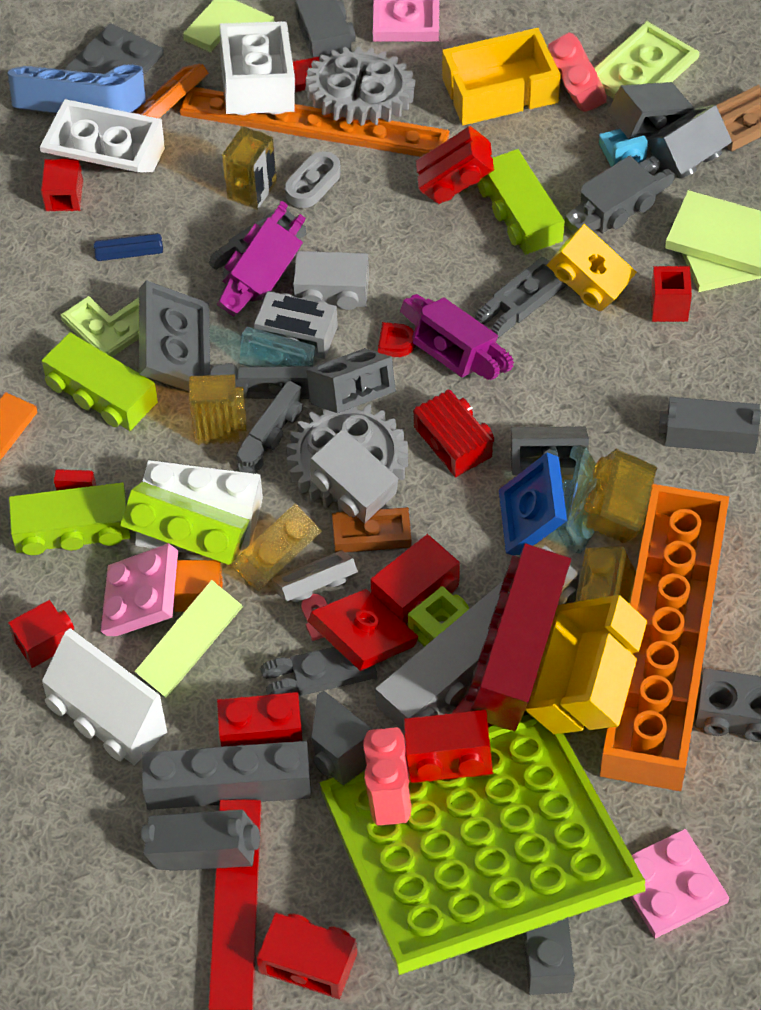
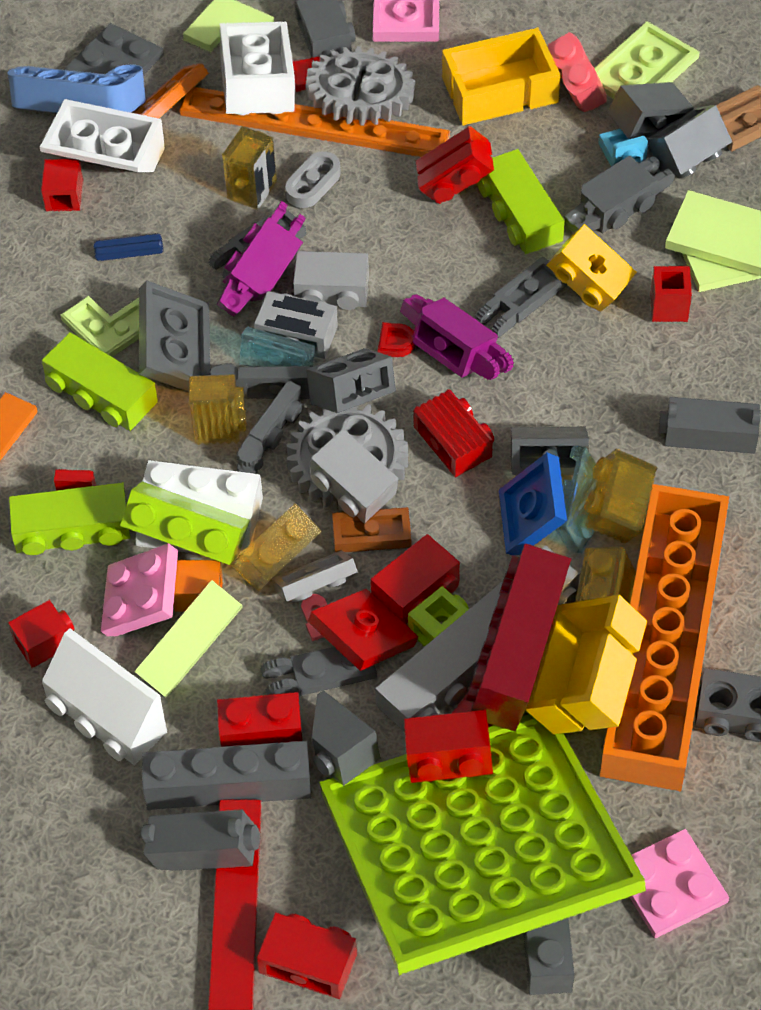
(387, 776): coral brick -> none

